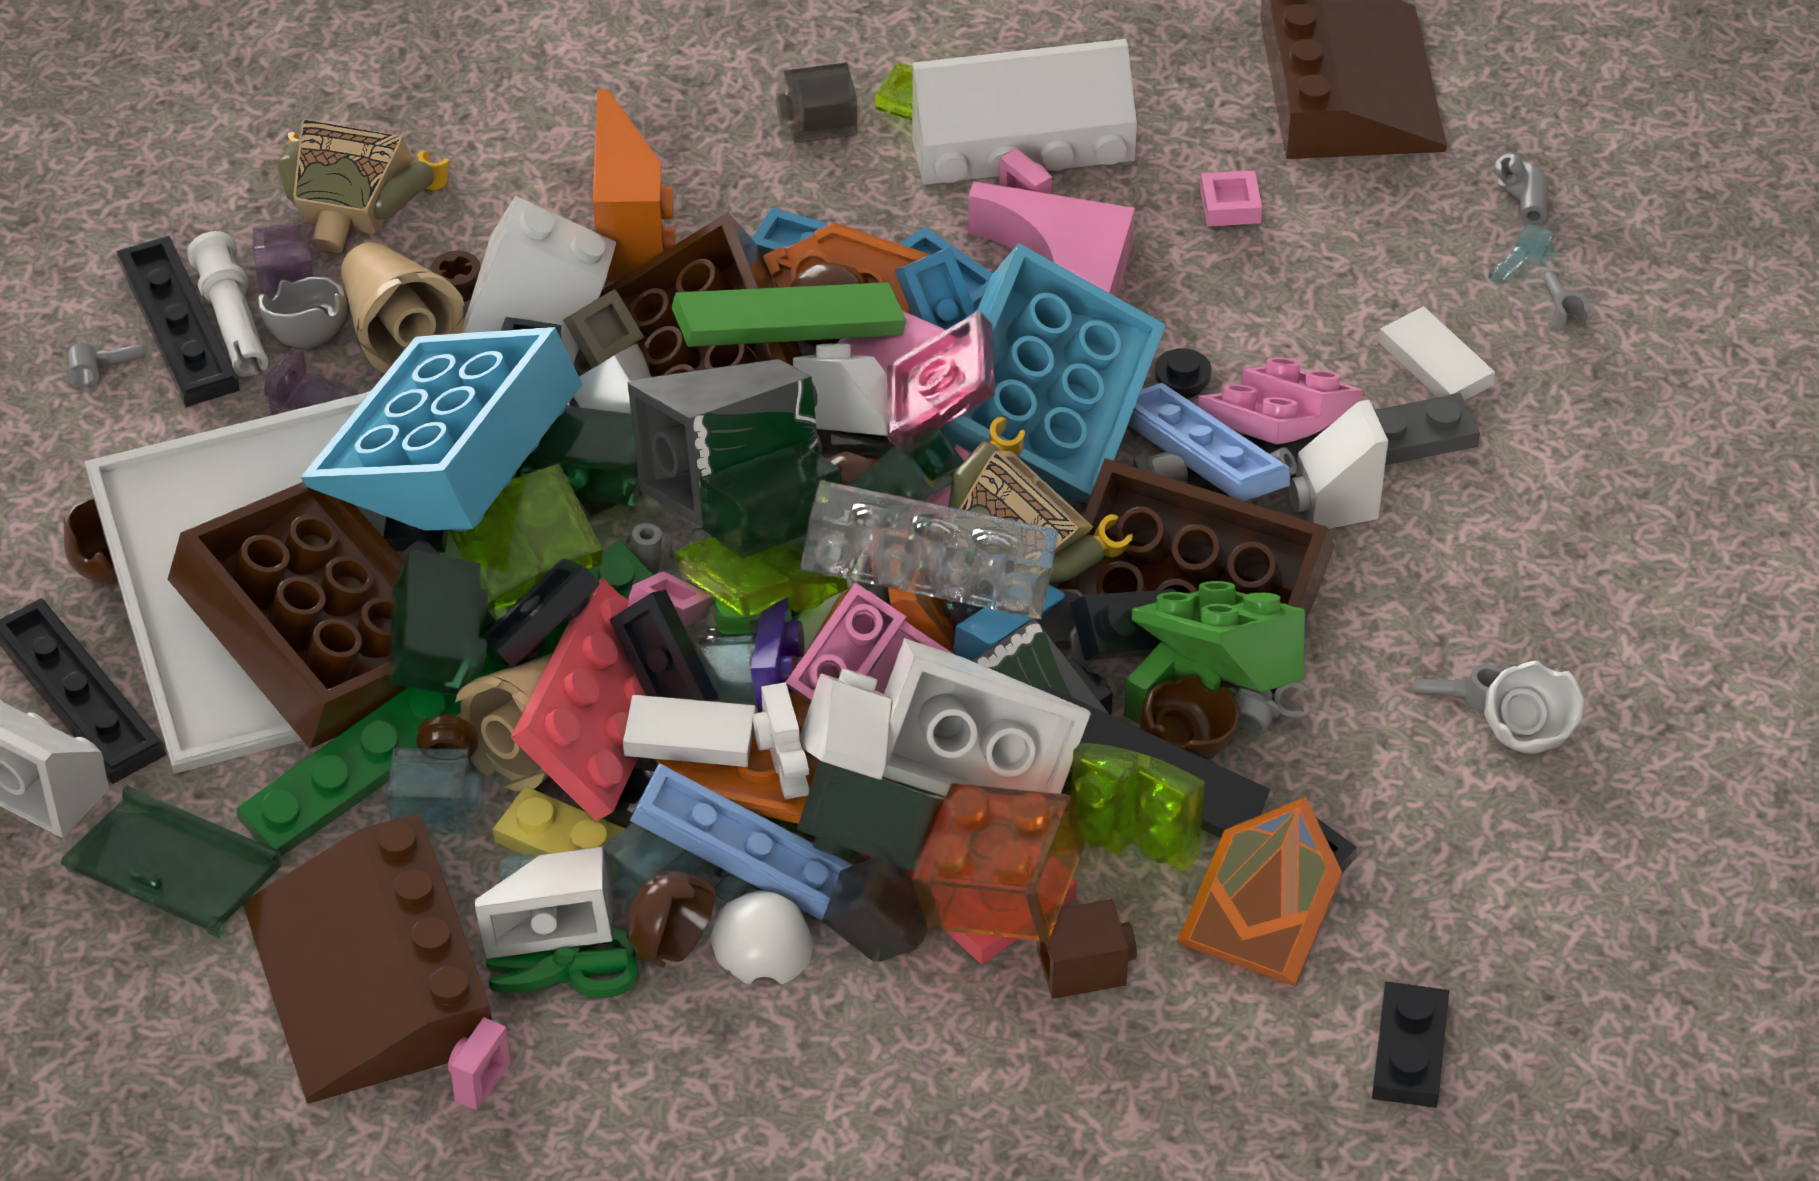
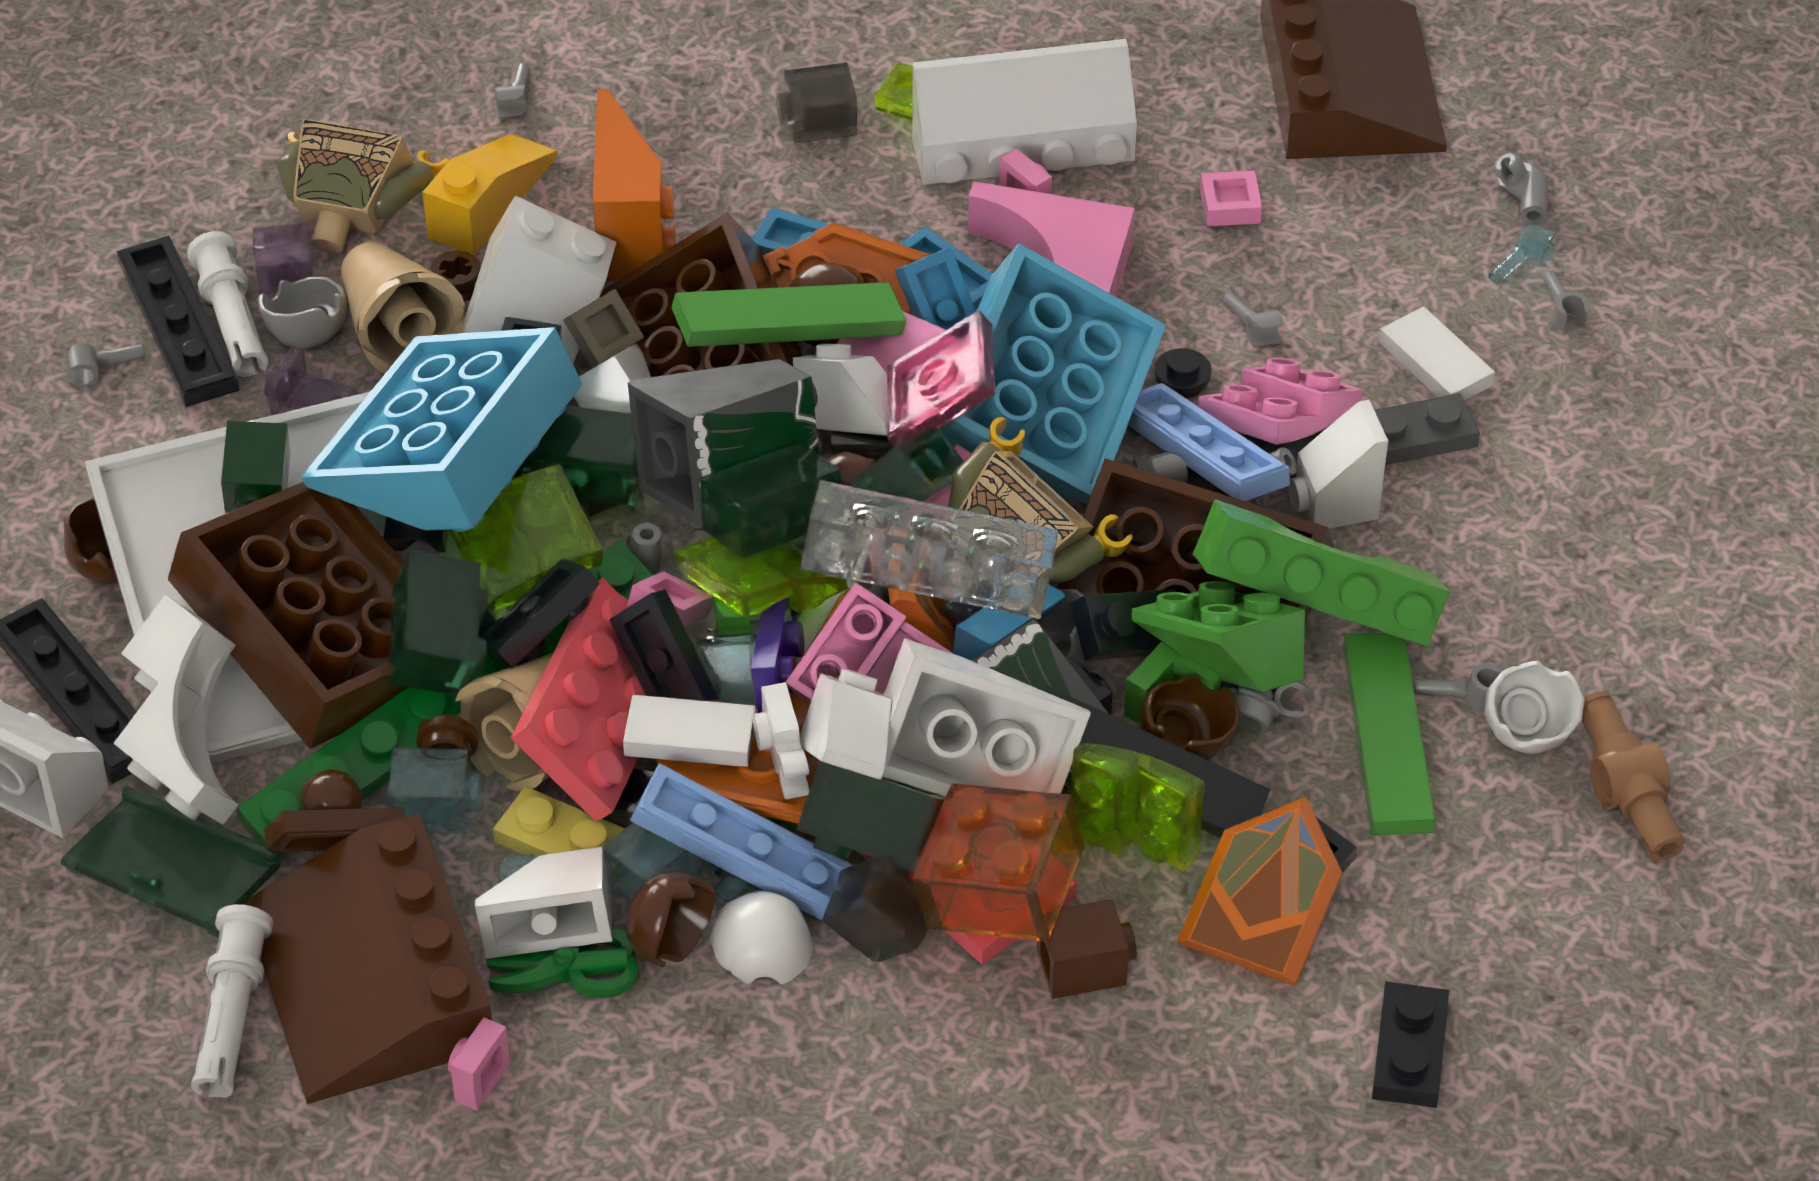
(167, 735): none -> white arch
(233, 974): none -> white pin
(254, 462): none -> dark green brick
(327, 816): none -> reddish brown tile
(477, 188): none -> yellow slope
(511, 99): none -> light grey hand
(1260, 327): none -> light grey hand
(1298, 569): none -> bright green arch
(1388, 734): none -> bright green tile
(1631, 777): none -> medium nougat pin

